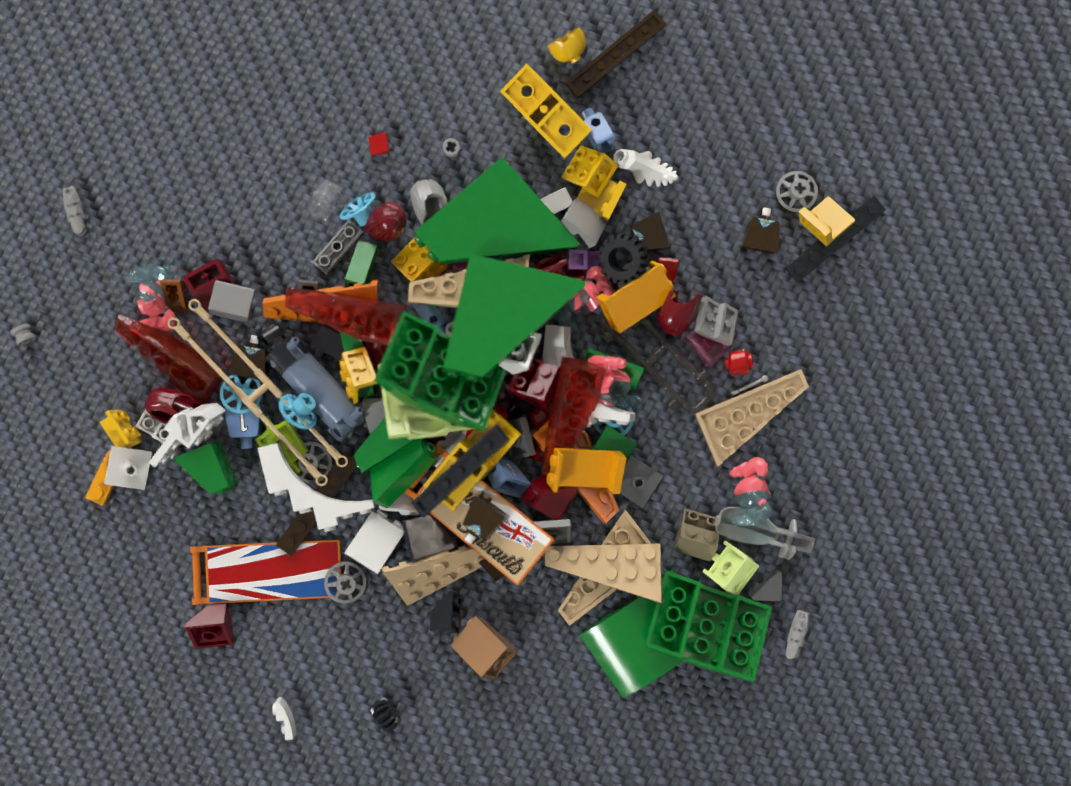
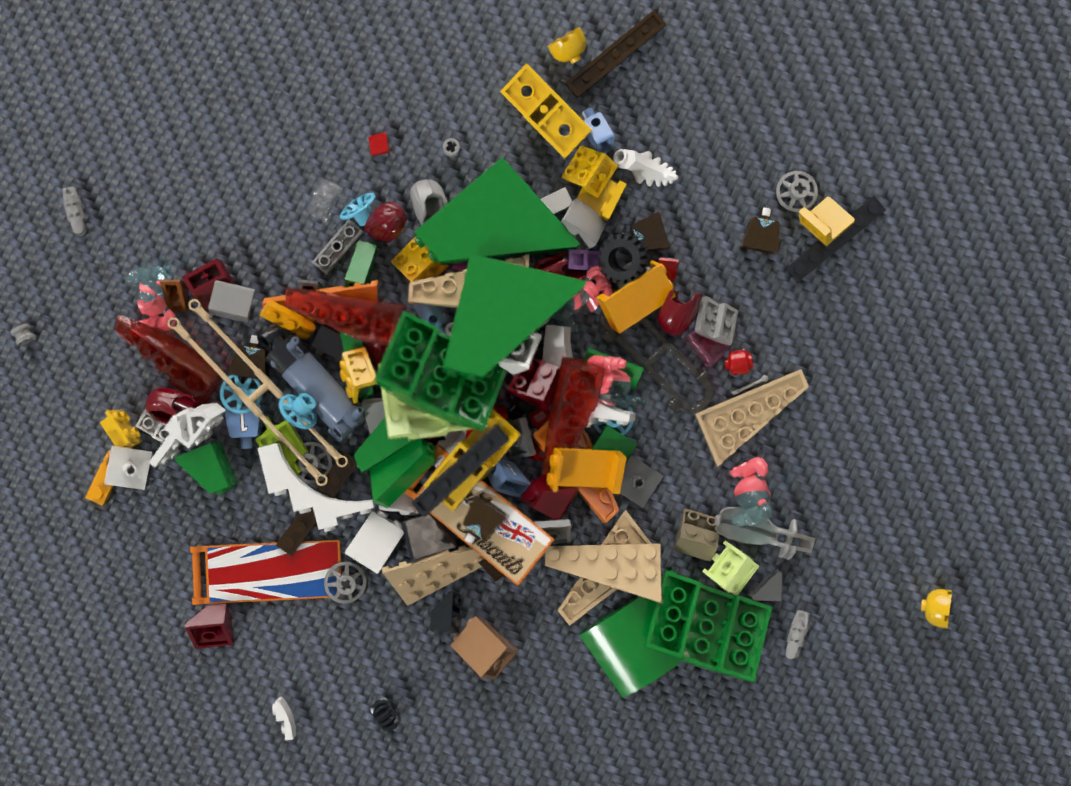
(288, 319): none -> light orange hinge
(937, 607): none -> yellow cylinder

